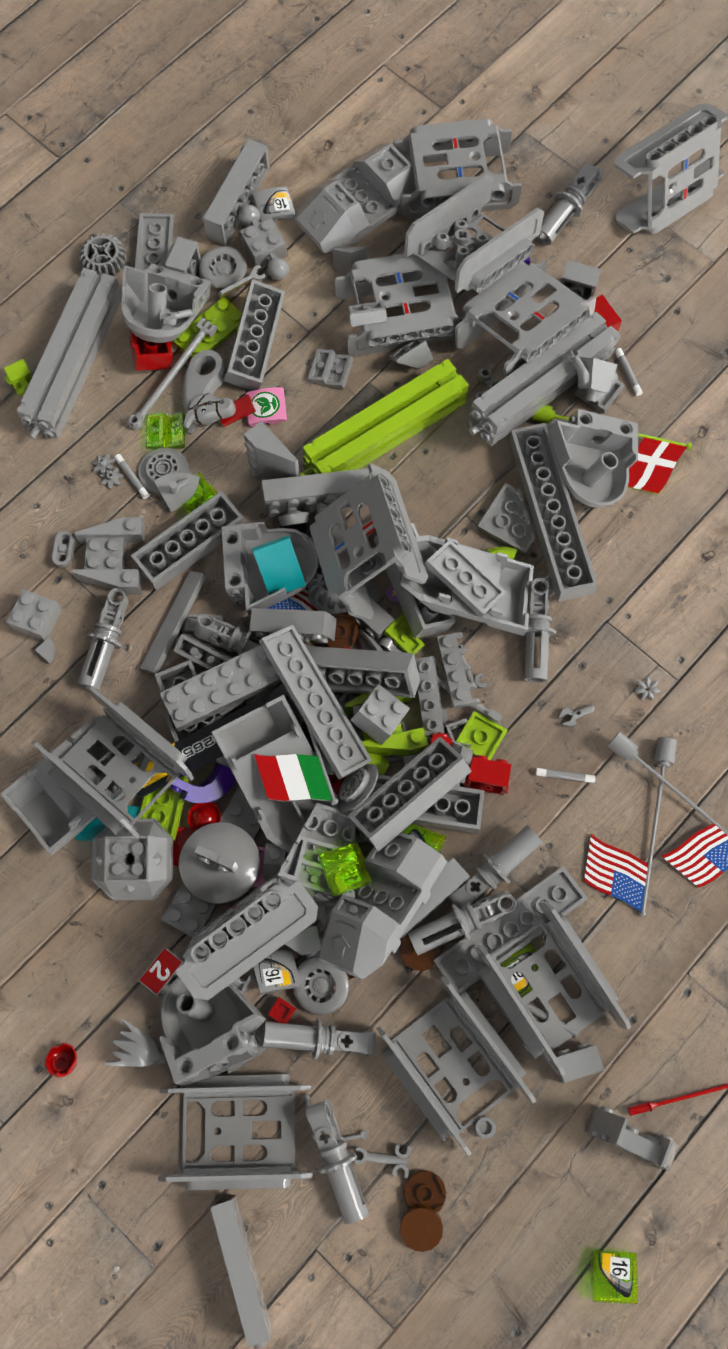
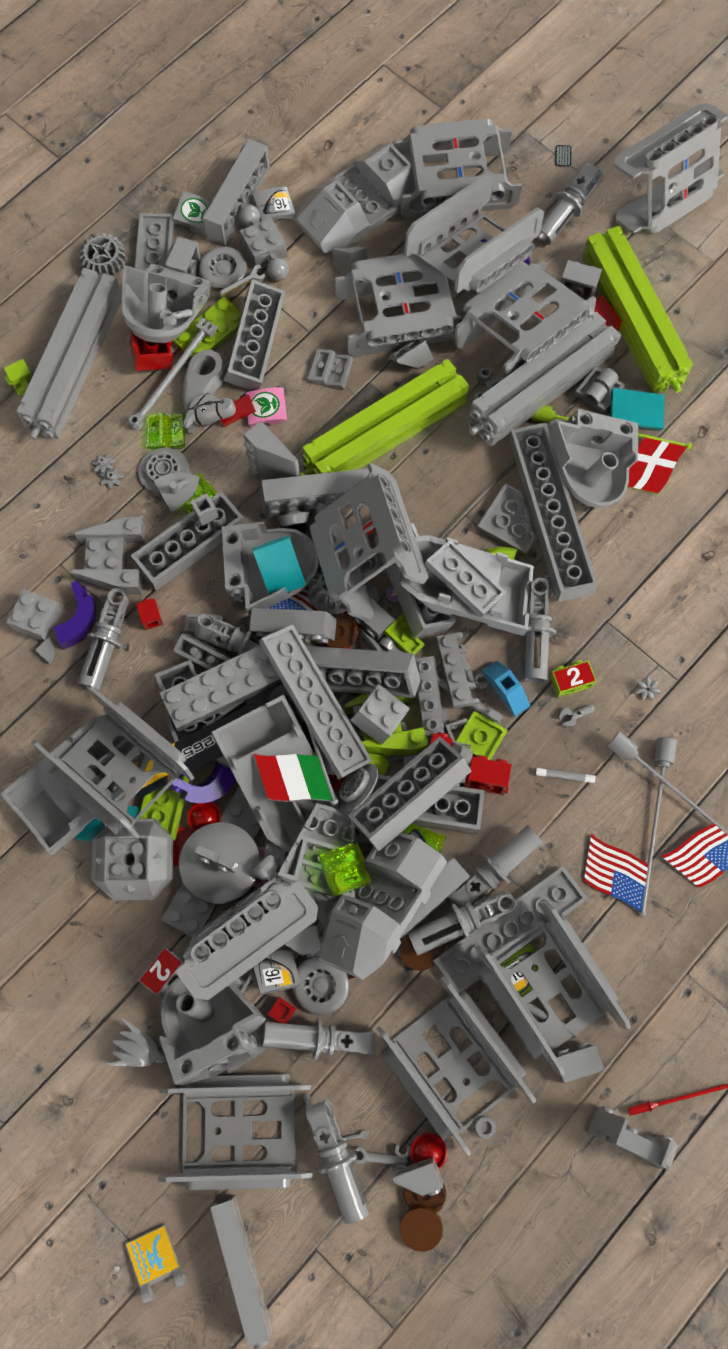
(61, 1060): red hair -> none
(63, 550): light grey plate -> none
(81, 623): none -> dark purple arch
(135, 481): light grey bar -> none
(149, 613): none -> red brick
(154, 1260): none -> flag
(173, 622): light grey tile -> none
(190, 212): none -> slope
(204, 509): none -> light grey brick
(265, 868): none -> light grey cone
(367, 313): light grey slope -> none
(420, 1177): none -> light grey slope
(428, 1146): none -> red hat
(460, 241): light grey gear -> none
(506, 687): none -> dark azure slope
(563, 155): none -> light grey sticker
(572, 678): none -> brick
(593, 374): light grey torso -> none
(614, 1277): slope -> none
(628, 371): light grey bar -> none
(638, 407): none -> teal tile
(643, 318): none -> lime brick

